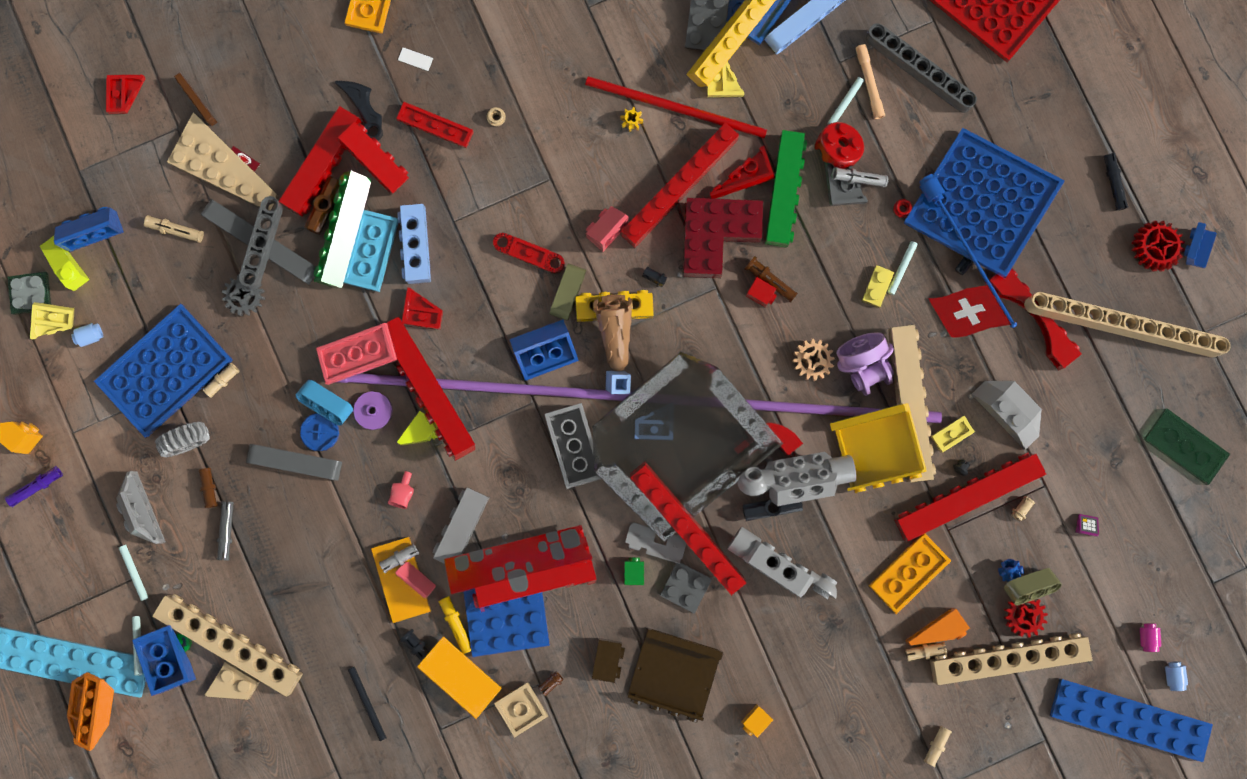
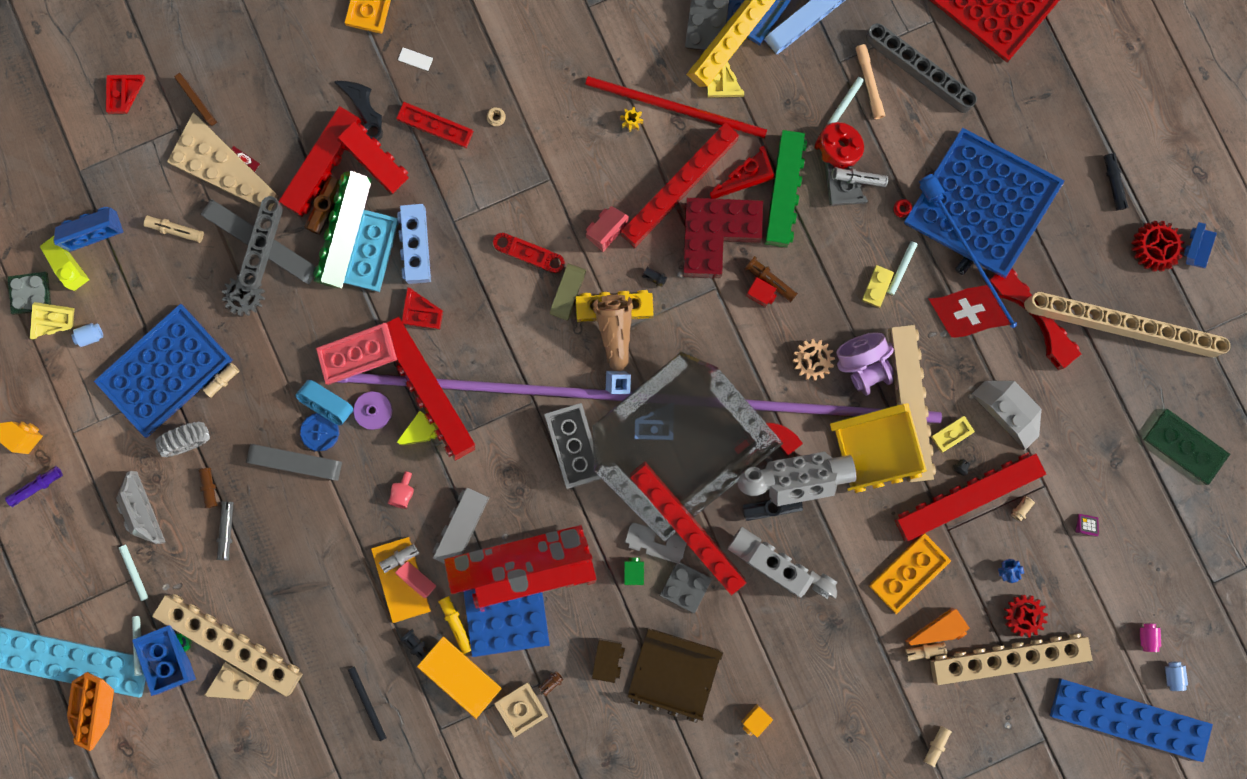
(544, 350): blue slope -> none
(1032, 586): olive beam -> none

